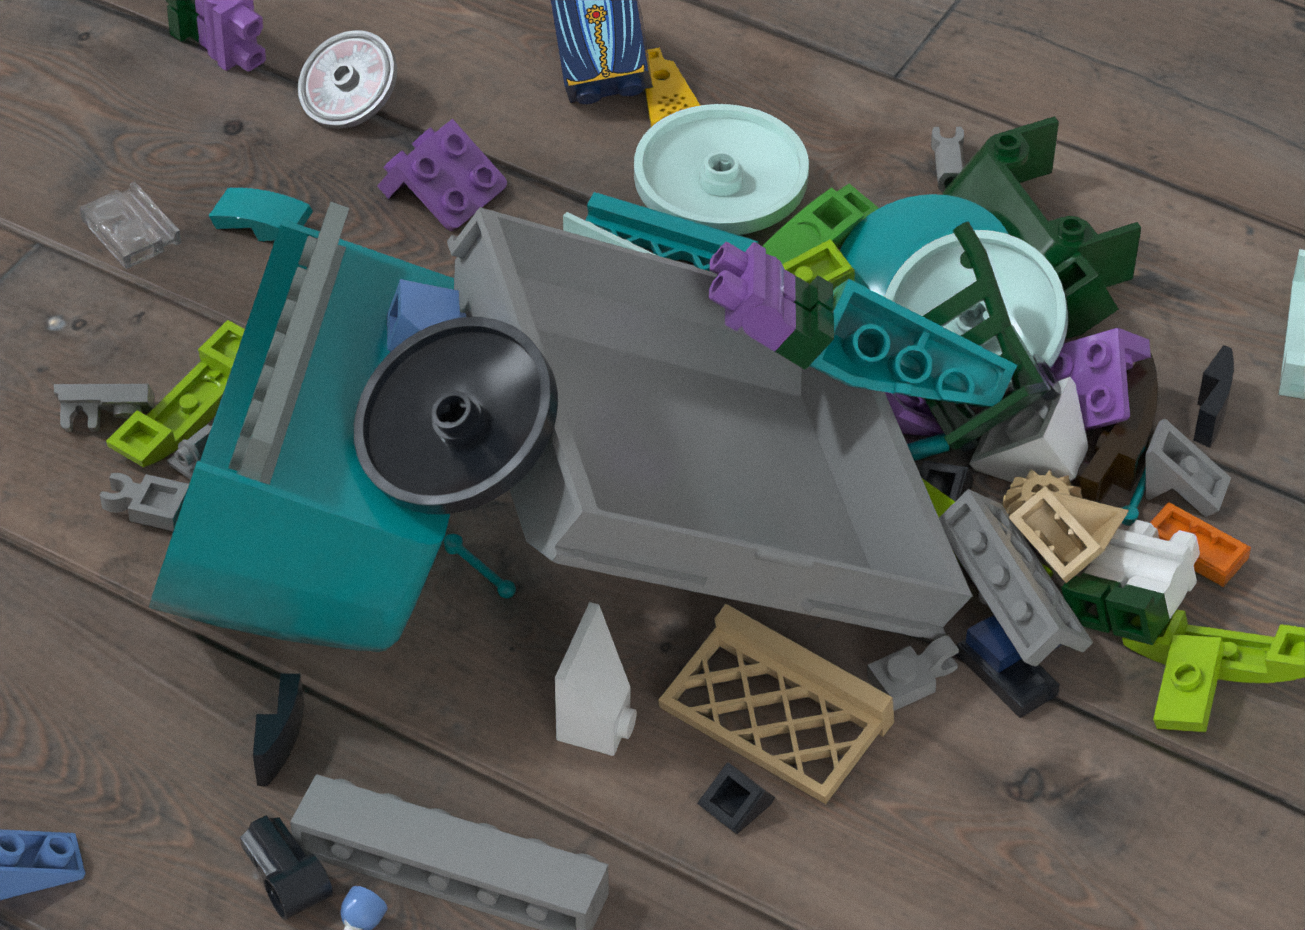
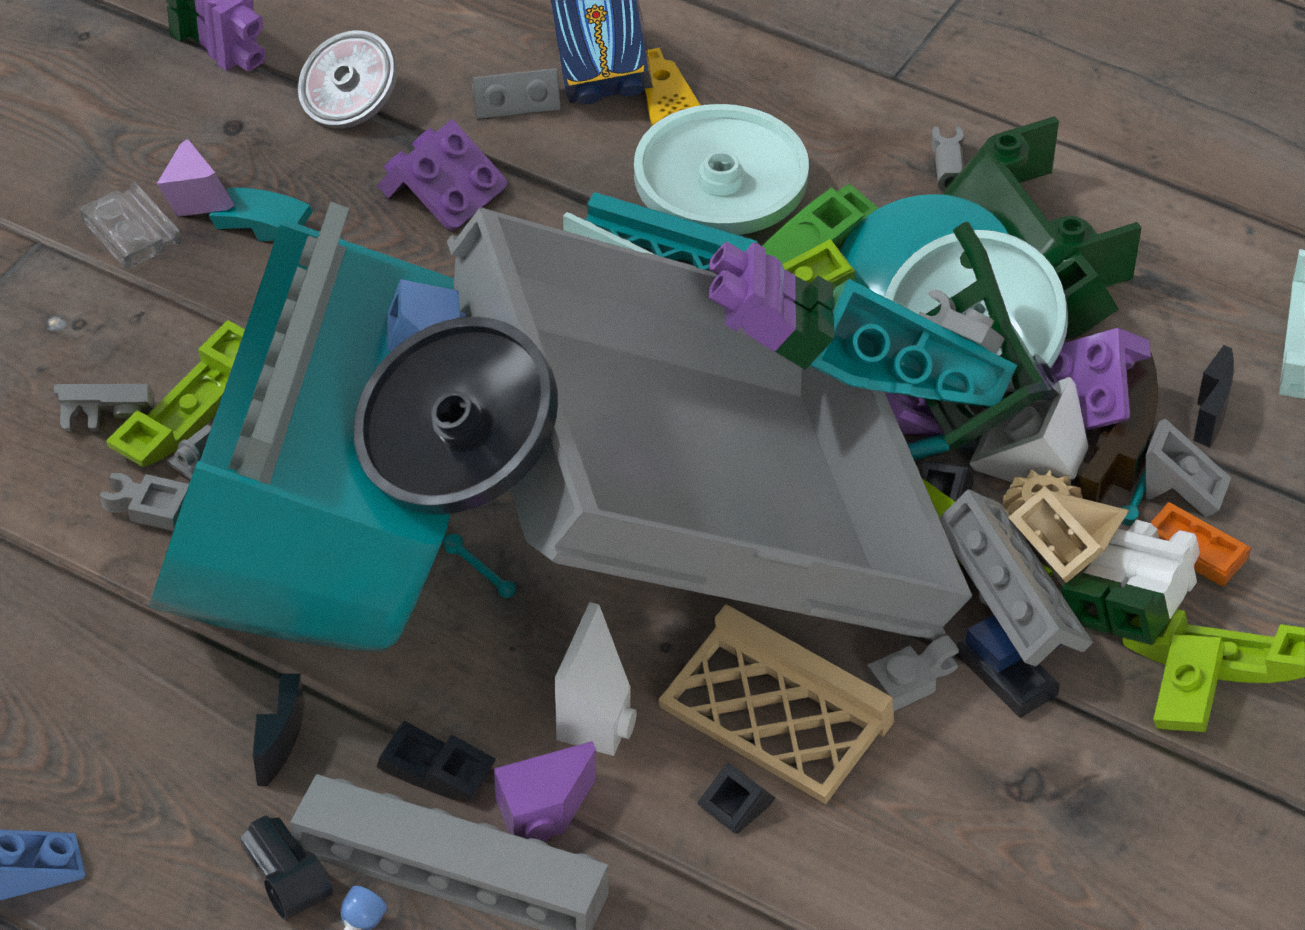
(192, 184): none -> lavender slope
(439, 767): none -> black slope
(516, 93): none -> light grey hinge
(545, 791): none -> medium lavender slope
(971, 326): none -> light grey plate

